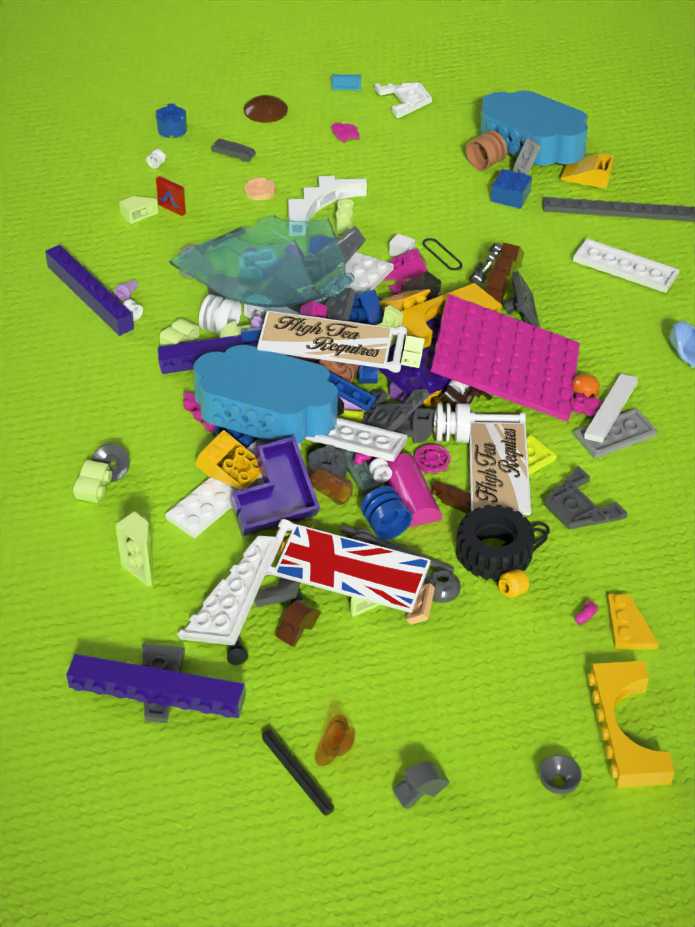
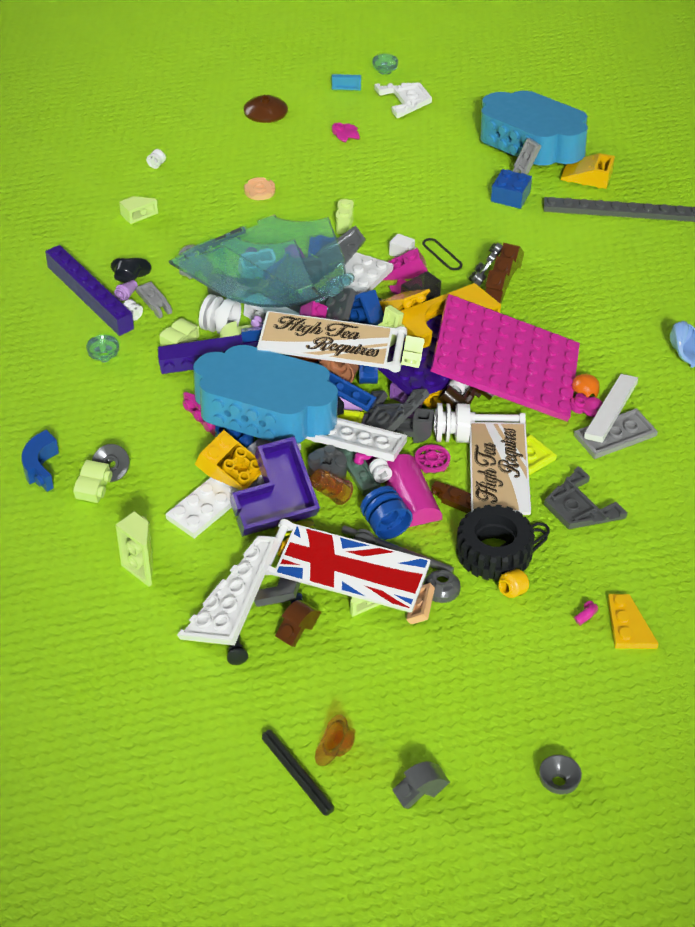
(35, 454): none -> blue arch
(102, 344): none -> clear light blue piece
(130, 268): none -> black piece
(153, 299): none -> light grey hinge
(156, 686): dark purple brick -> none
(162, 658): dark grey wing -> none
(170, 196): red tile -> none
(171, 121): blue brick -> none
(233, 149): dark grey hinge -> none
(327, 192): white arch -> none
(385, 63): none -> clear light blue piece
(486, 150): nougat wheel -> none
(523, 300): dark grey plate -> none
(626, 265): white plate -> none
(630, 762): yellow arch -> none

